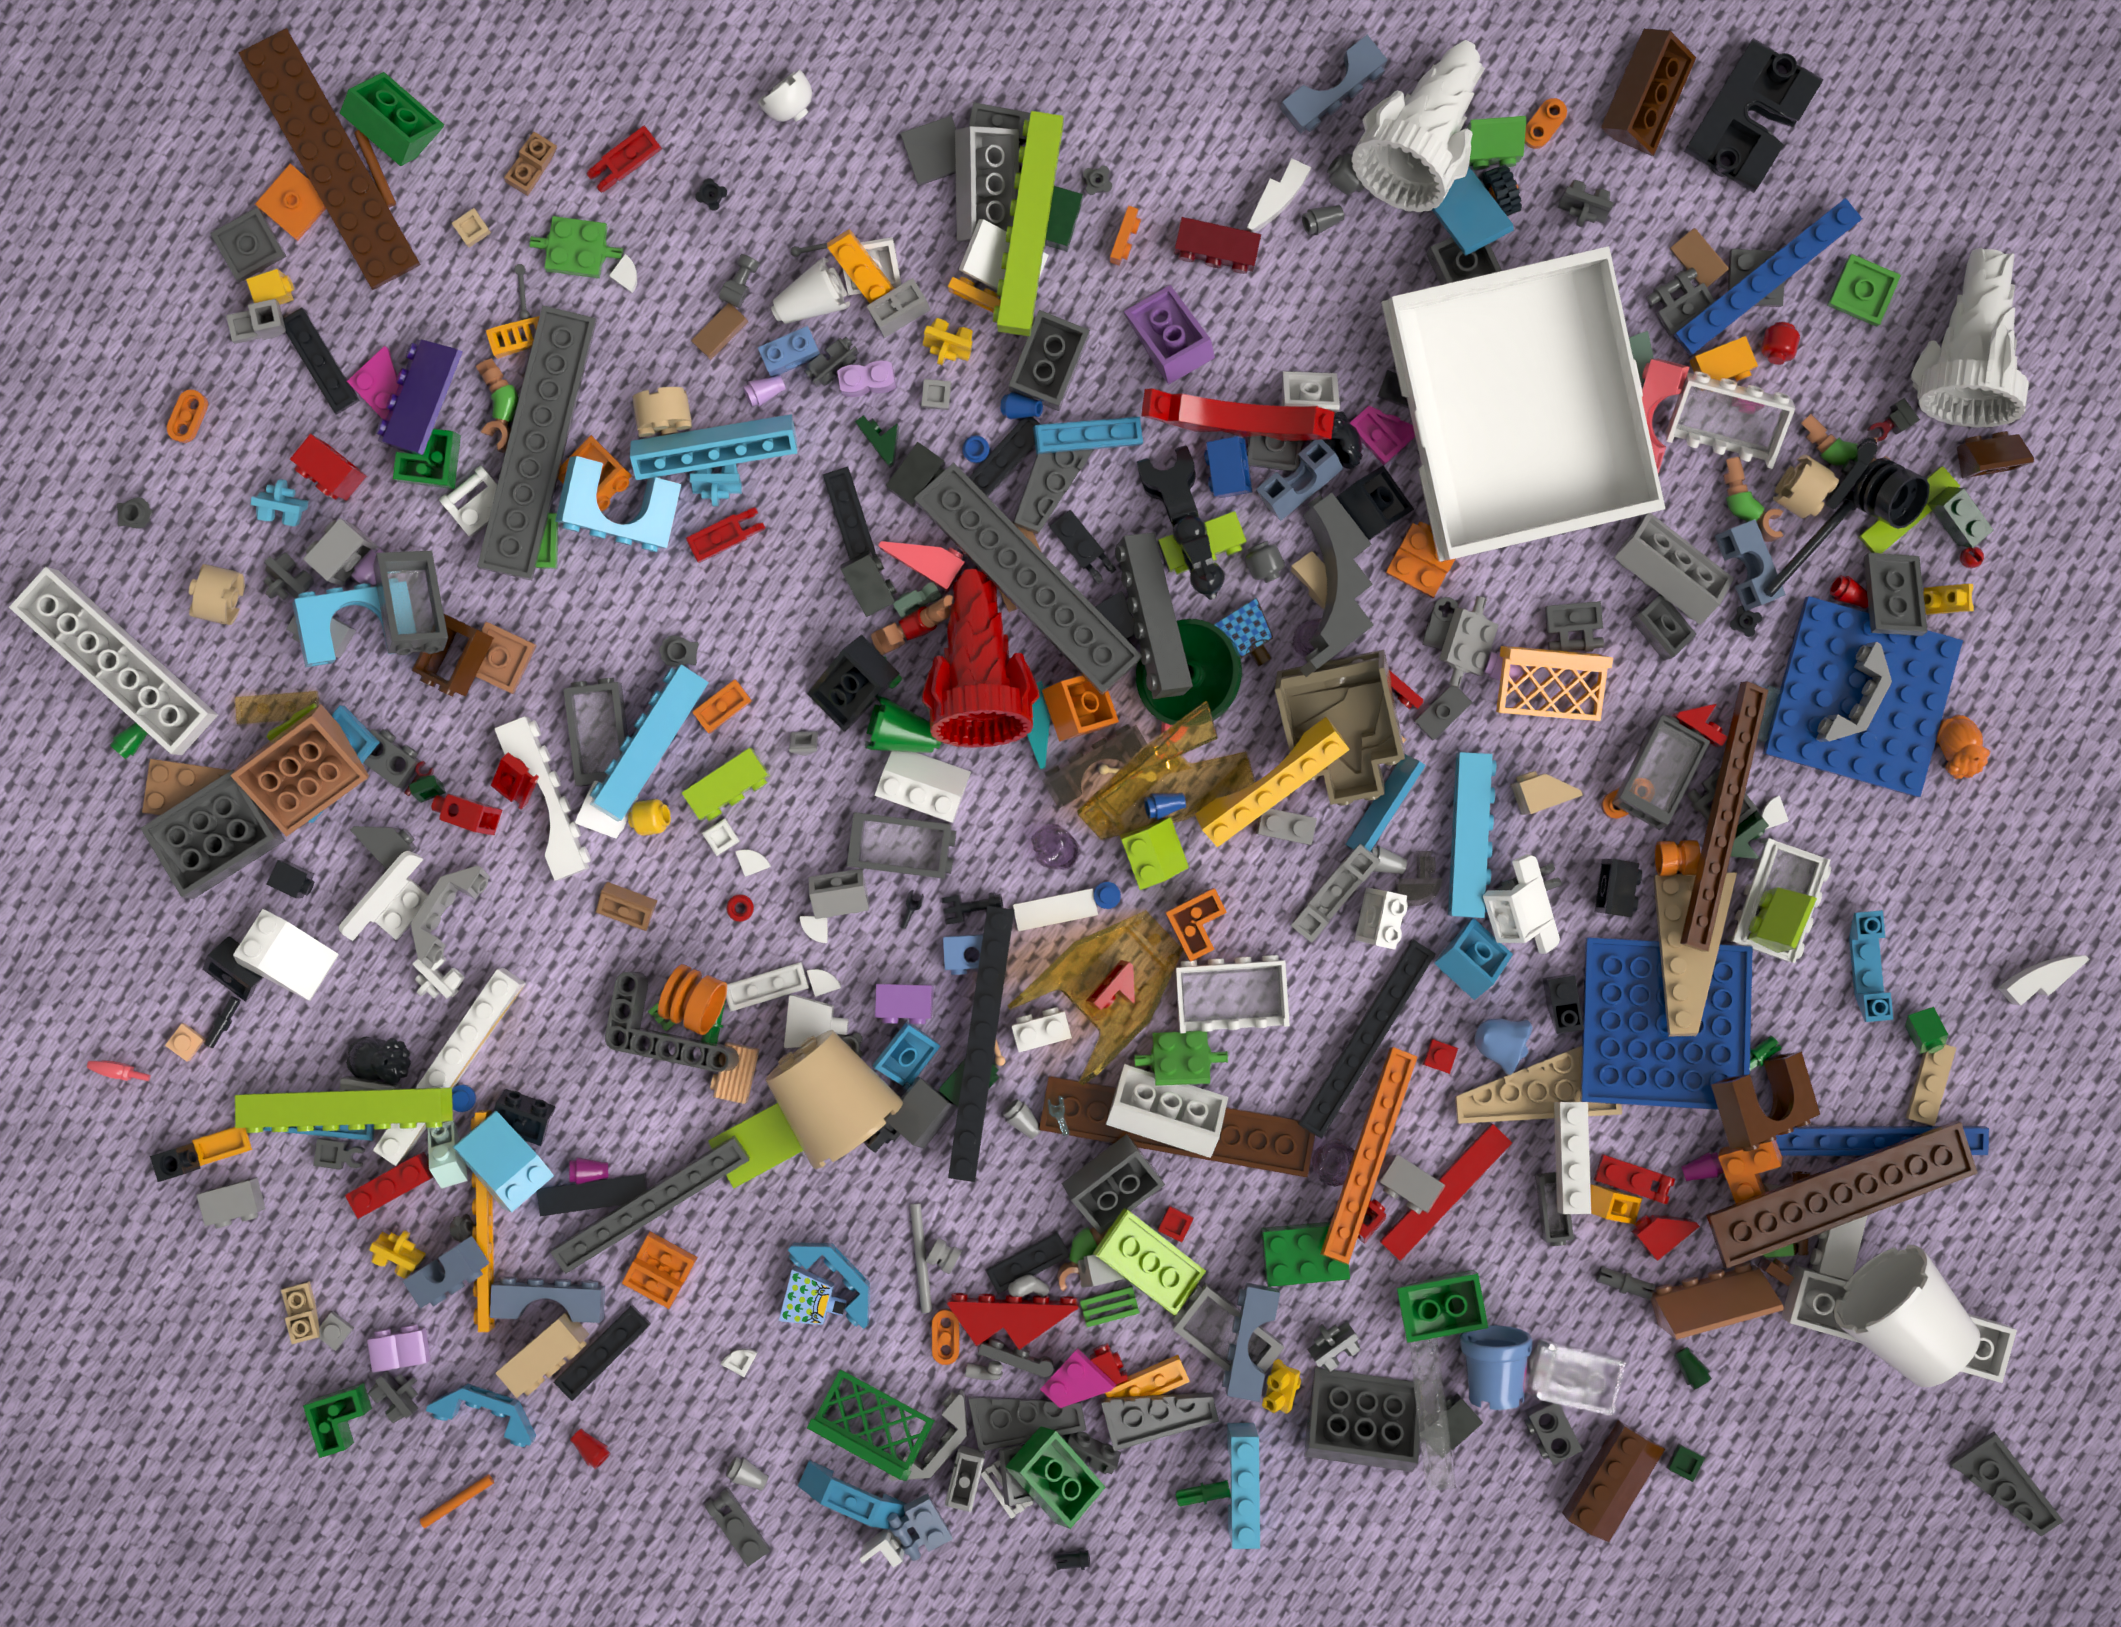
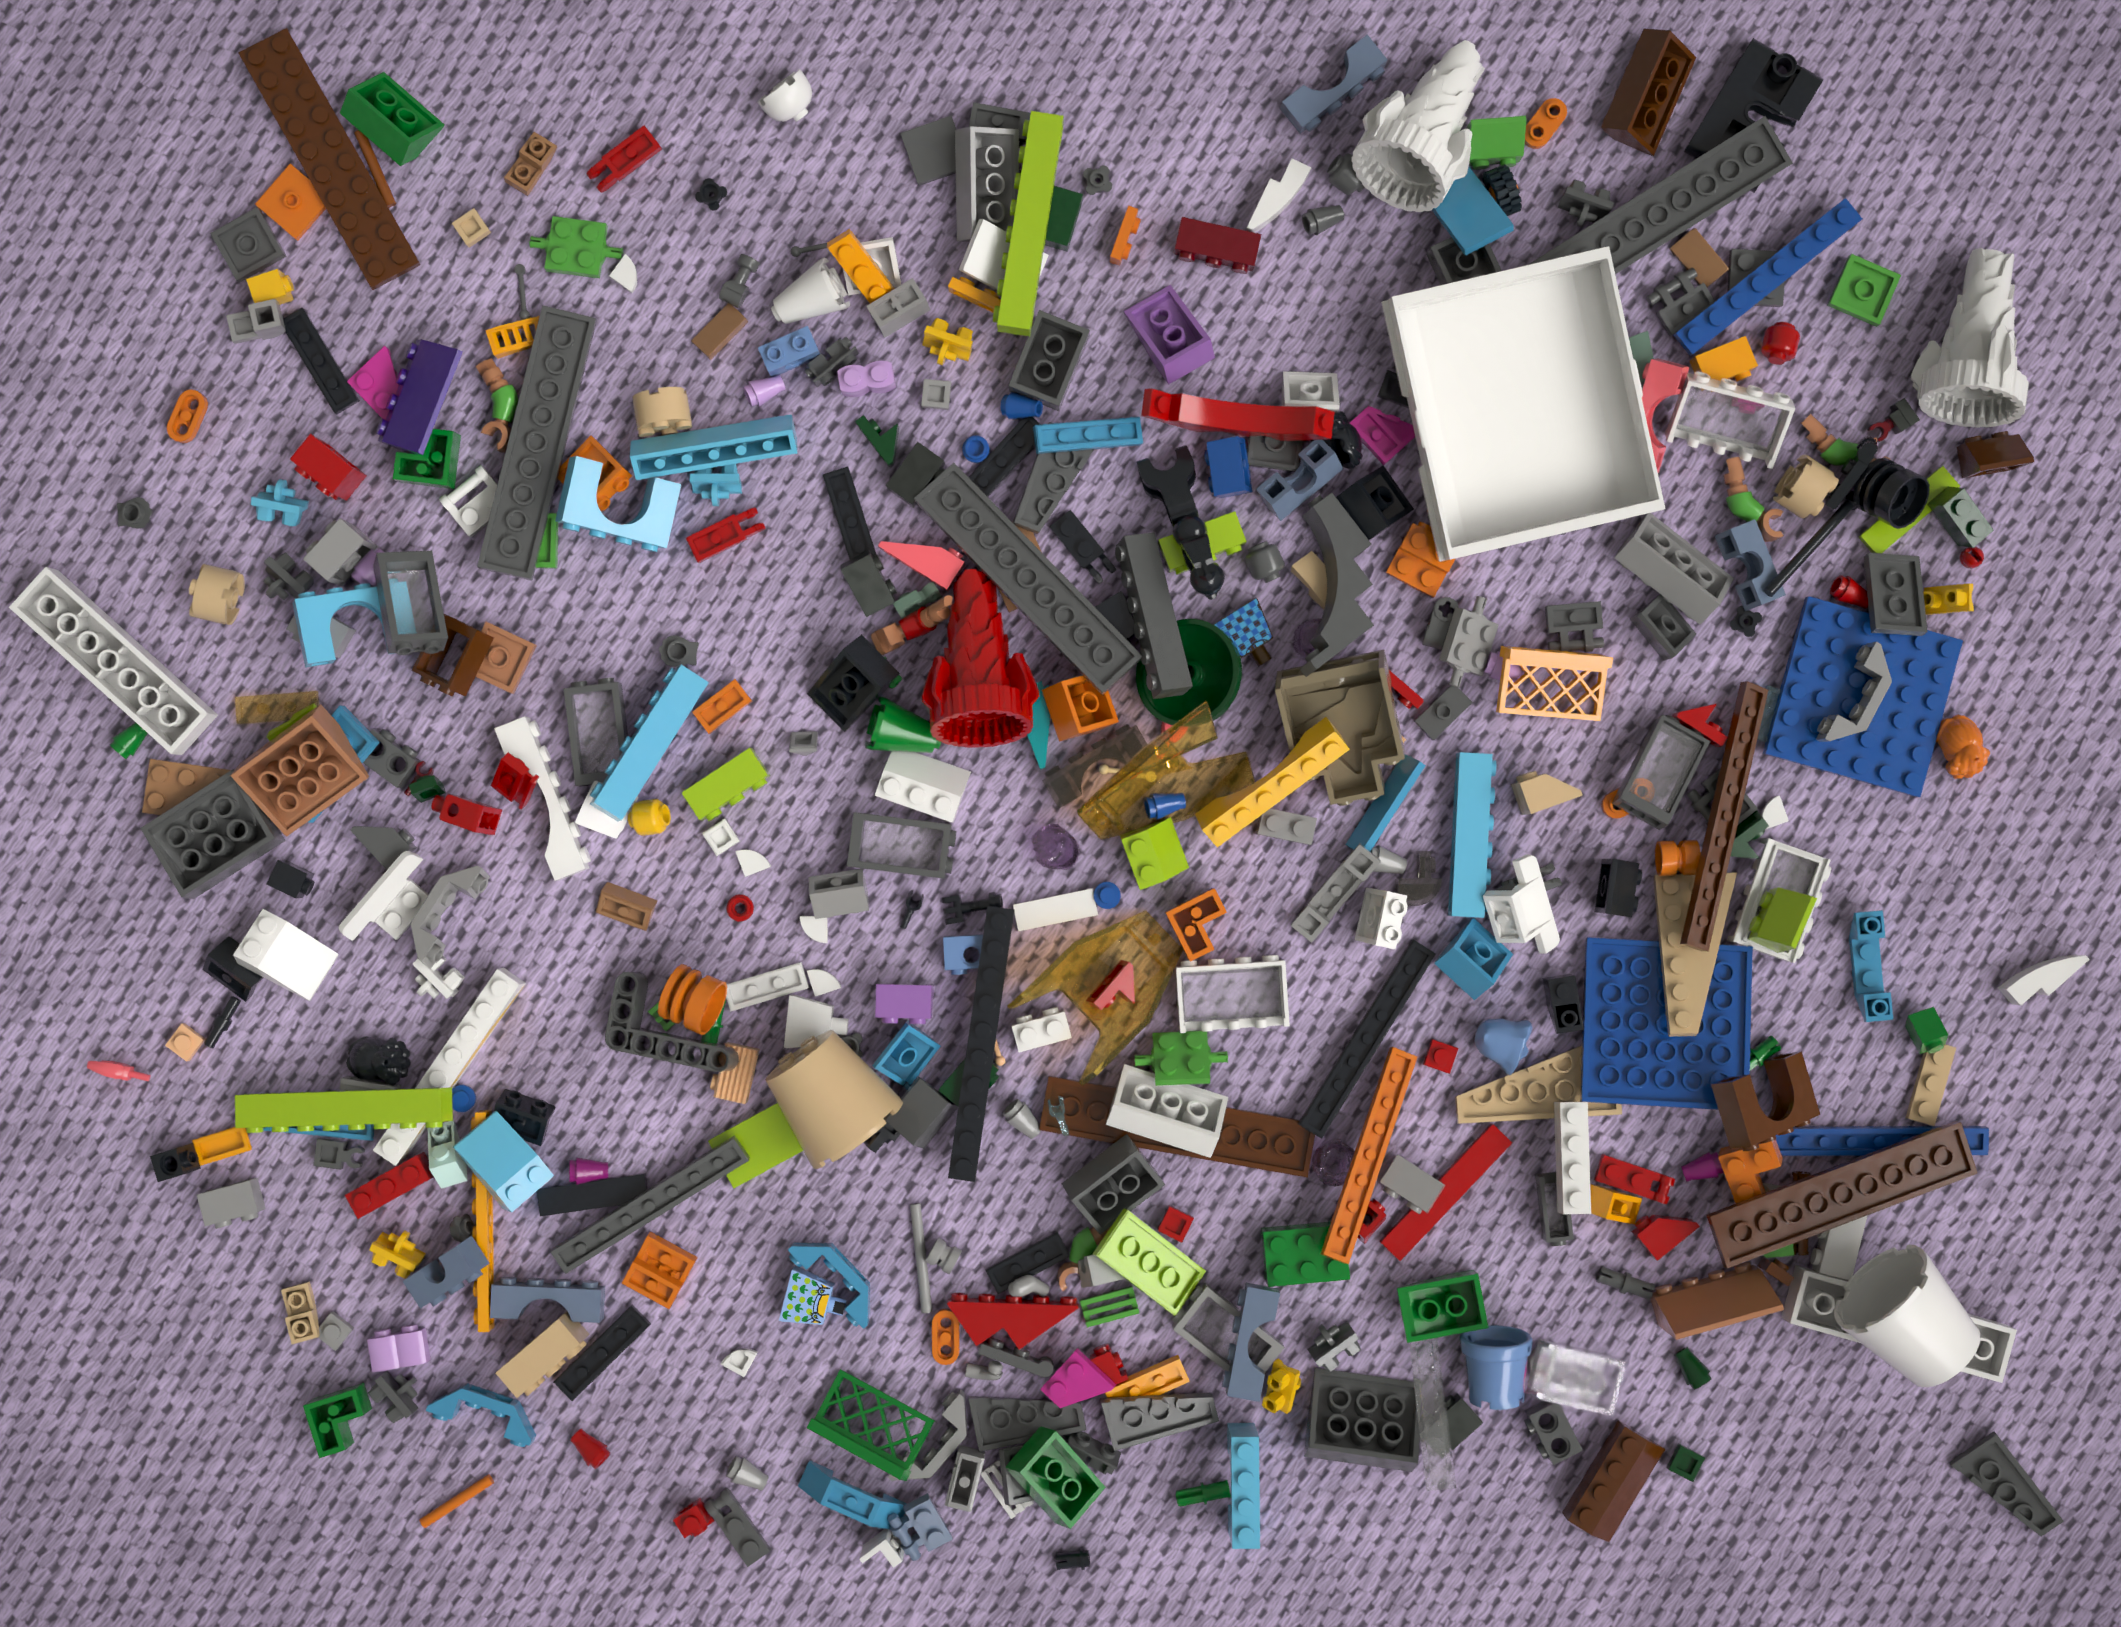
(693, 1519): none -> red brick
(1682, 198): none -> dark grey plate

